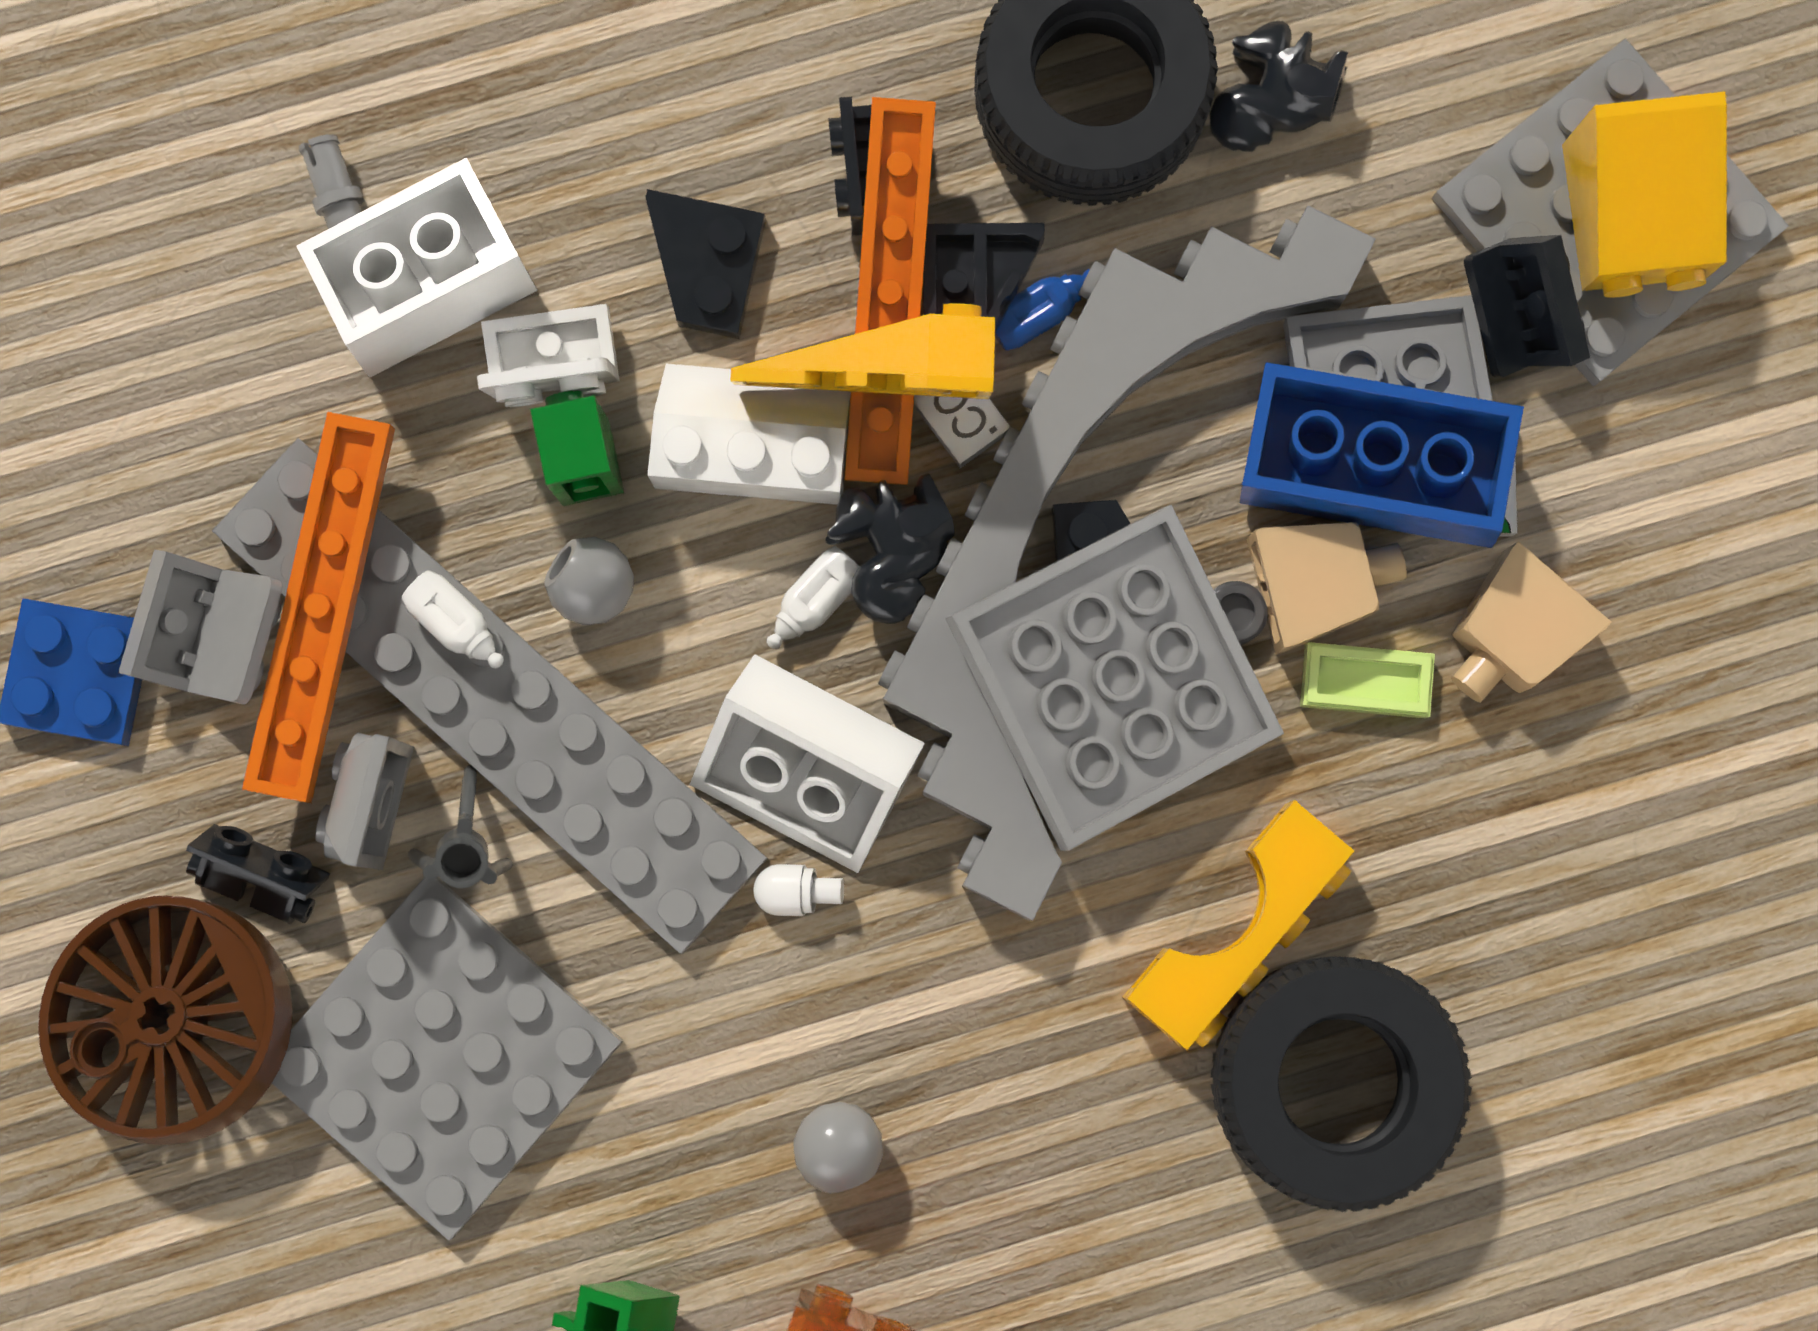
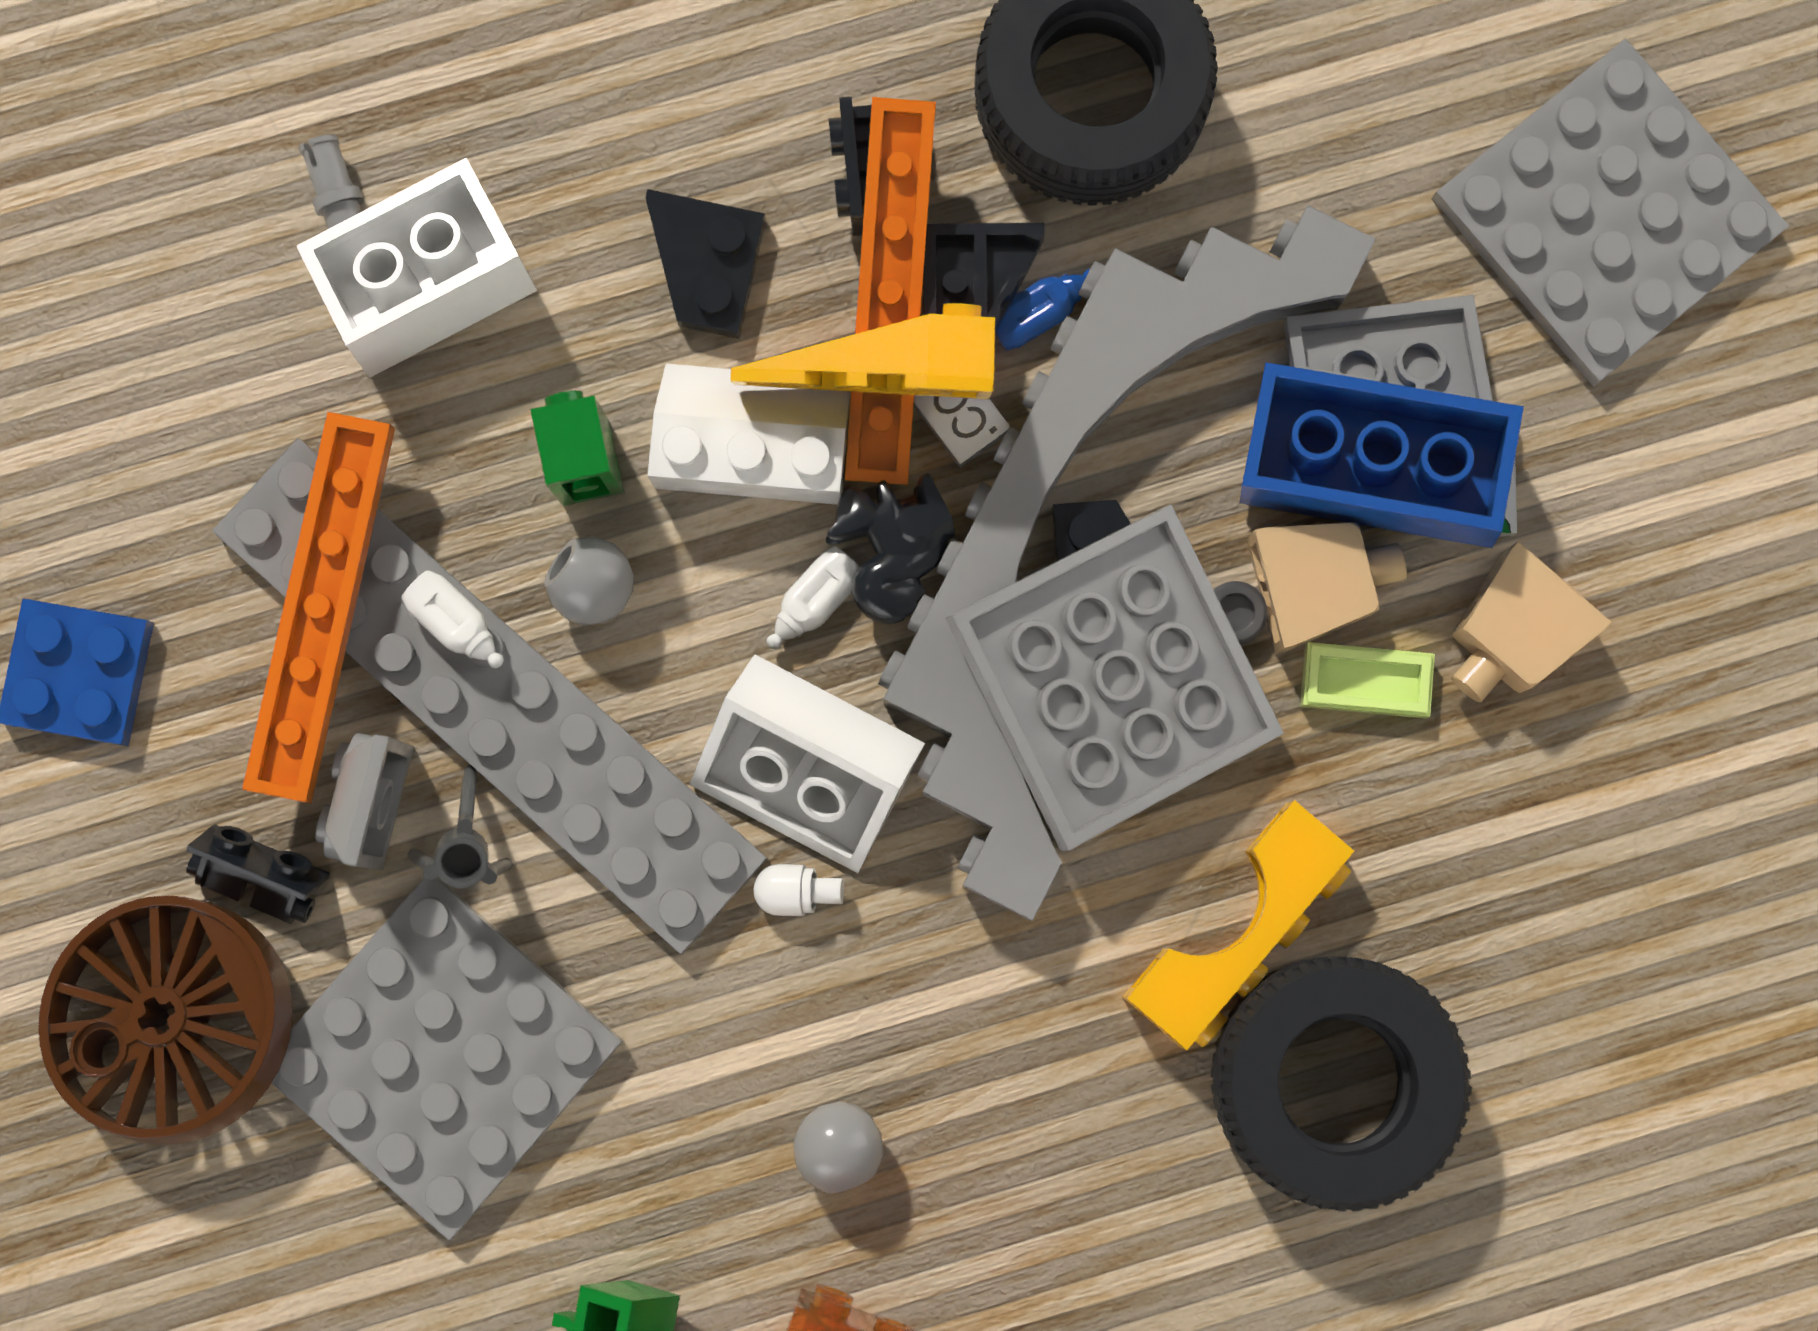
(202, 628): light grey bracket -> none
(548, 354): white bracket -> none
(1291, 93): black animal -> none
(1526, 304): black bracket -> none
(1649, 193): yellow slope -> none

